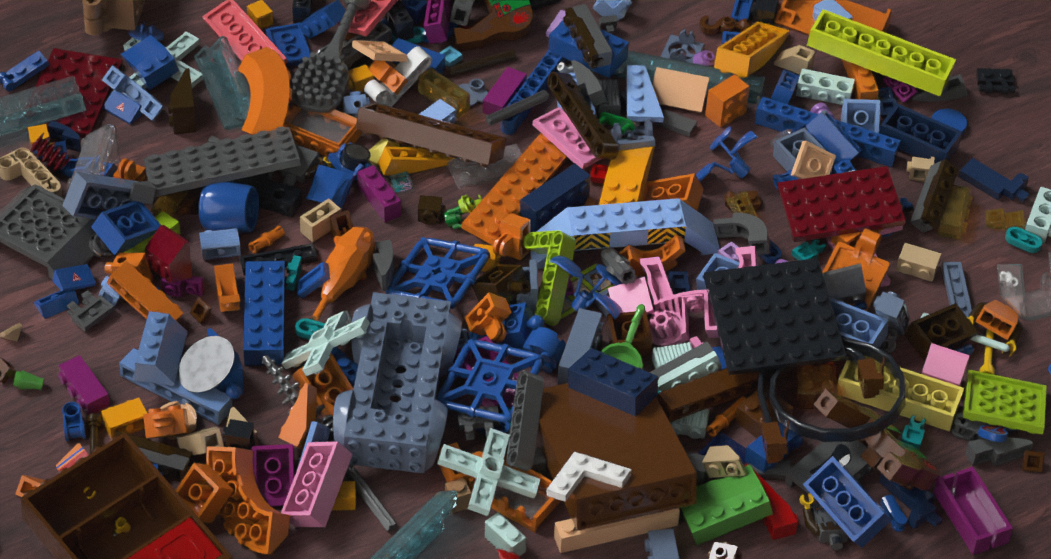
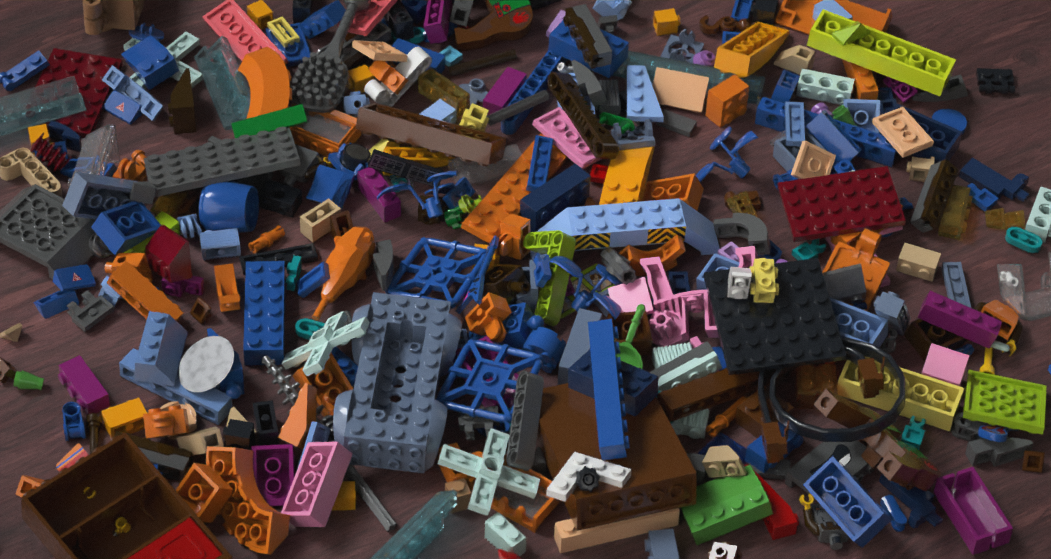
(138, 156): none -> orange pin
(189, 225): none -> light blue arm
(265, 423): none -> black brick
(269, 122): none -> green tile
(278, 31): none -> light yellow tile
(402, 167): none -> black tile
(432, 204): none -> blue plant
(460, 189): none -> blue plate
(475, 118): none -> light yellow brick
(476, 288): none -> blue piece
(539, 162): none -> blue tile
(542, 272): none -> blue plate
(587, 479): none -> black piece
(607, 389): none -> blue brick
(666, 22): none -> light orange brick
(739, 282): none -> white slope
(764, 278): none -> light yellow brick
(794, 123): none -> medium blue plate
(843, 114): none -> bright green cone
(850, 33): none -> lime slope
(902, 132): none -> light nougat tile
(959, 319): none -> magenta brick
(982, 198): none -> blue plate

